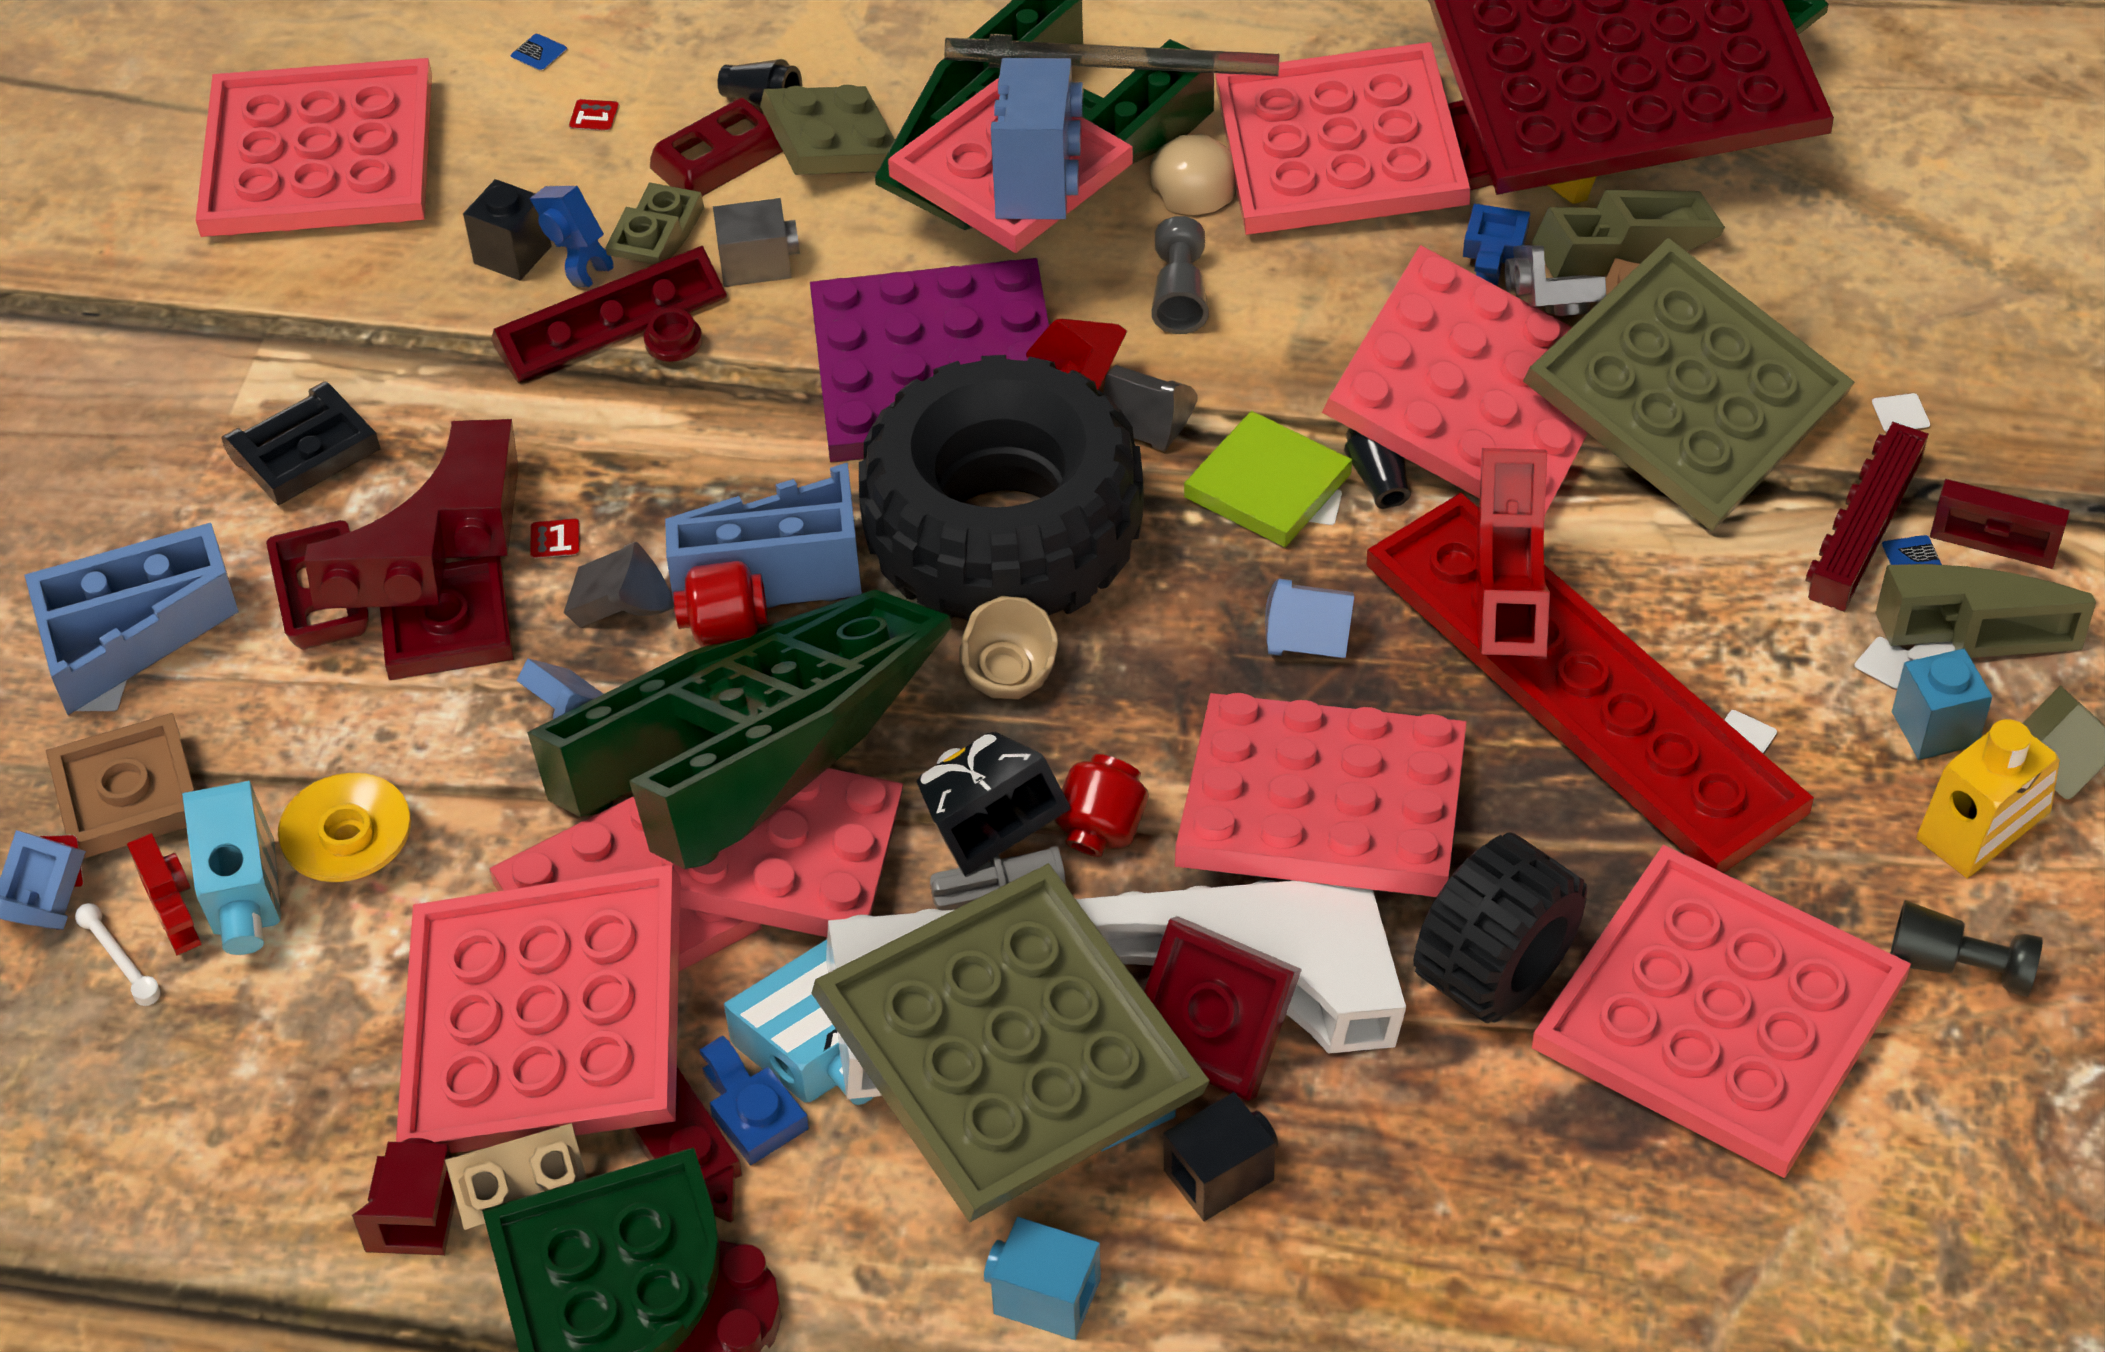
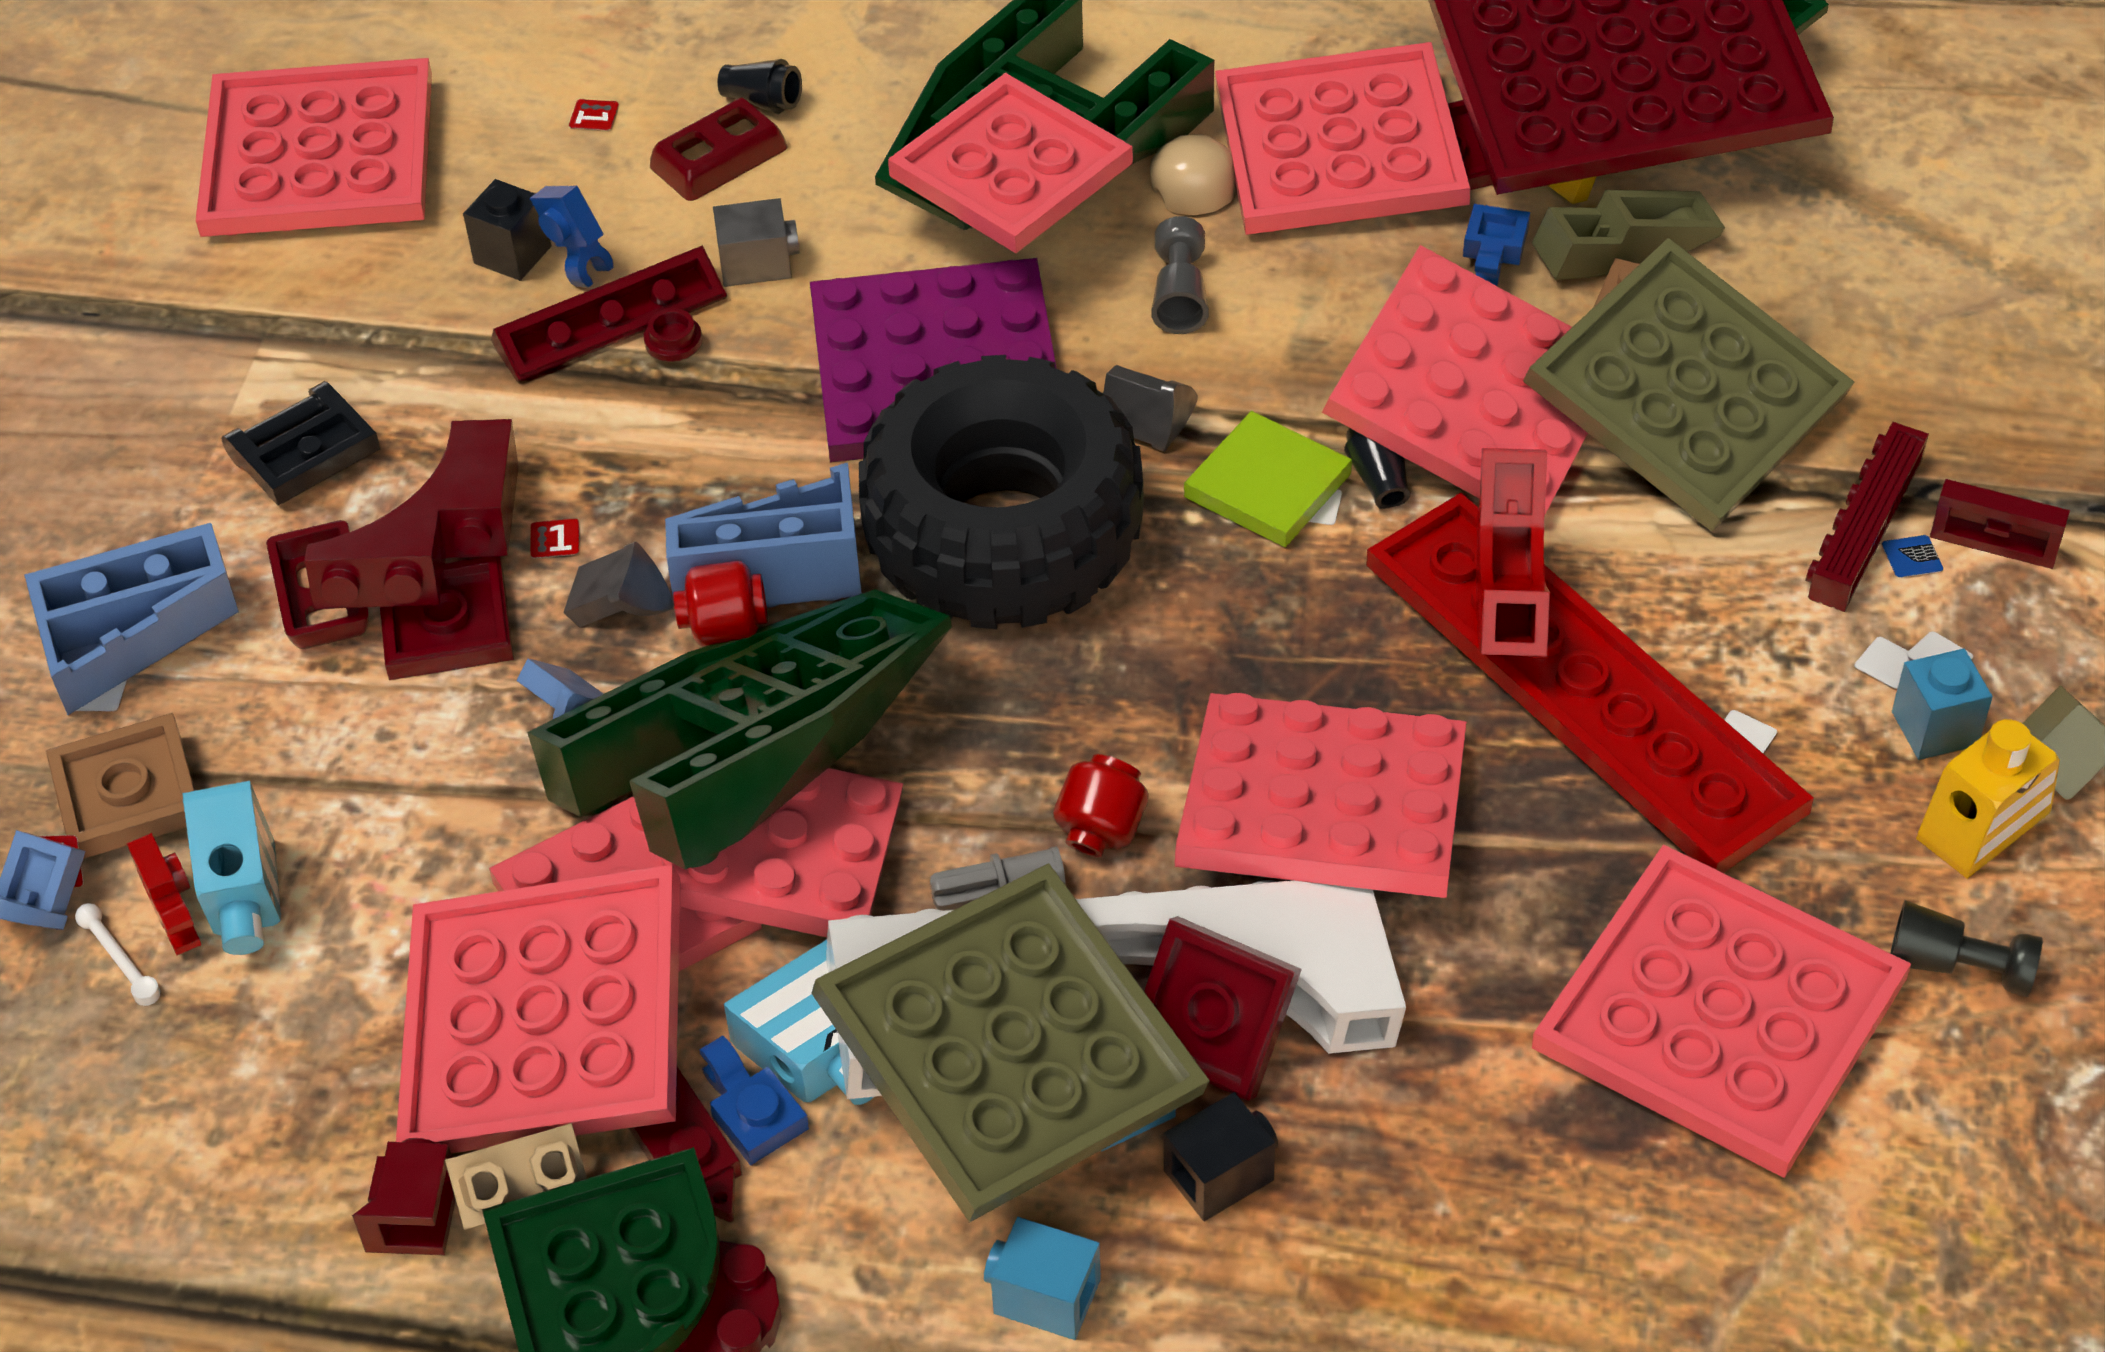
(342, 808): yellow dish -> none
(538, 51): blue sticker -> none
(657, 224): olive slope -> none
(828, 128): olive plate -> none
(990, 797): black torso -> none
(1008, 647): tan hair -> none
(1036, 138): medium blue wedge -> none
(1080, 346): red slope -> none
(1108, 56): clear smoke bar -> none
(1307, 619): medium blue tile -> none
(1500, 927): black tyre -> none
(1558, 295): flat silver bracket -> none
(1901, 409): white sticker -> none
(1981, 610): olive slope -> none

